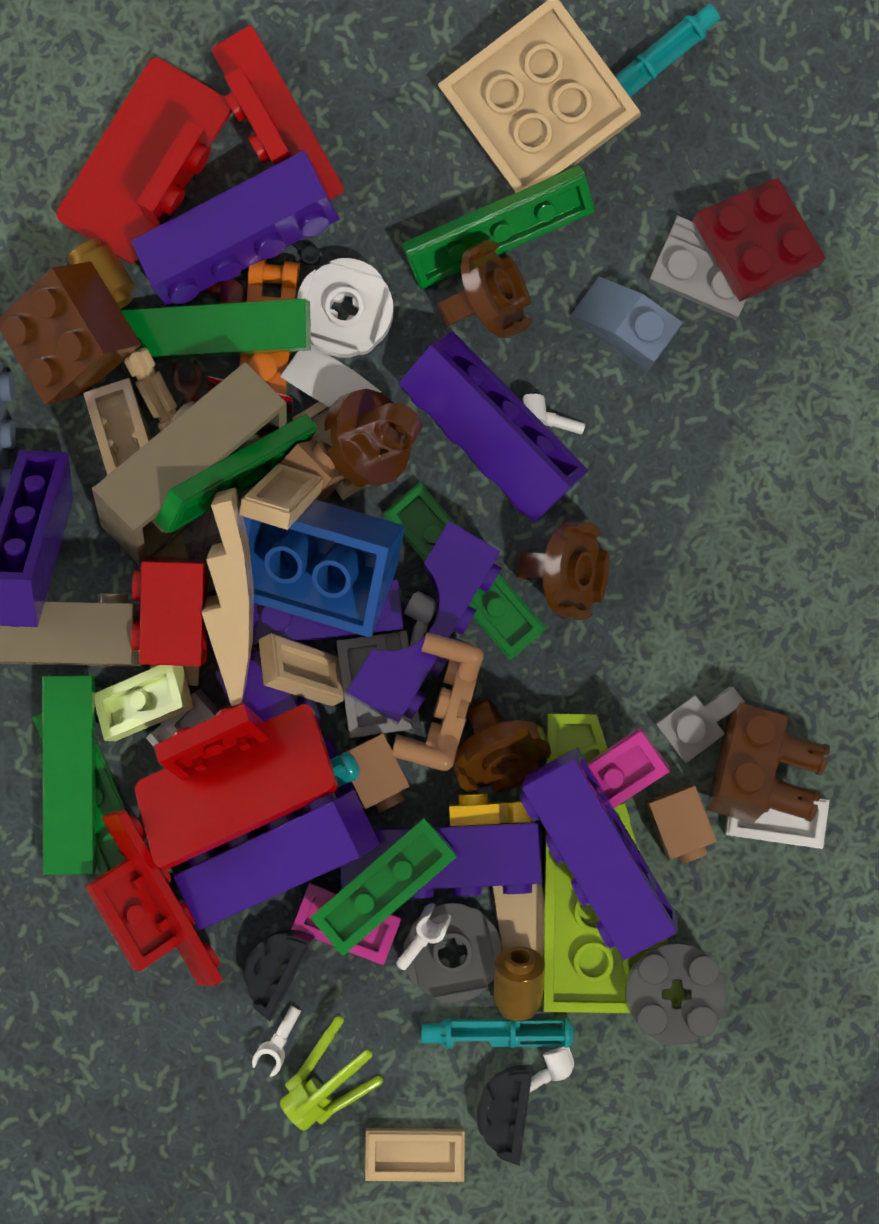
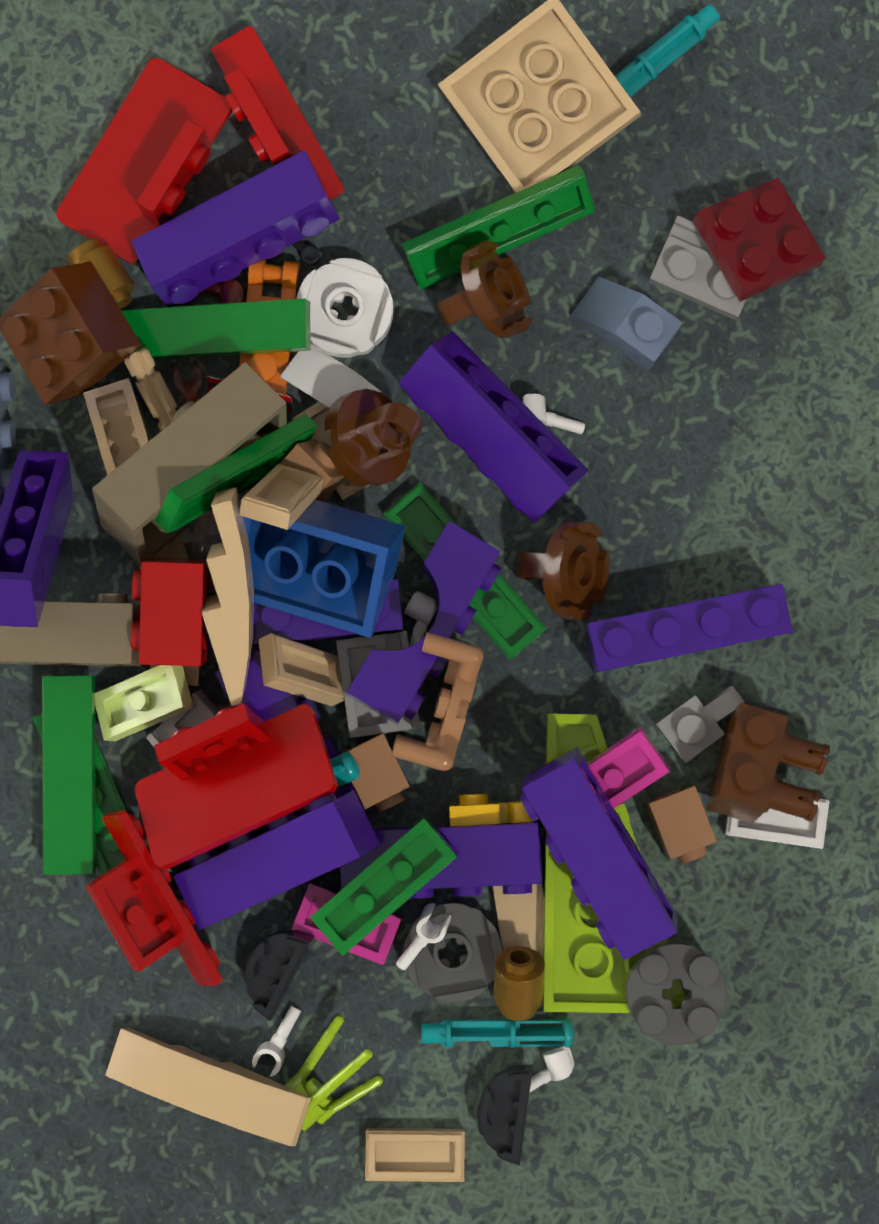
(208, 1087): none -> tan slope
(498, 751): reddish brown tile -> none
(688, 628): none -> dark purple brick

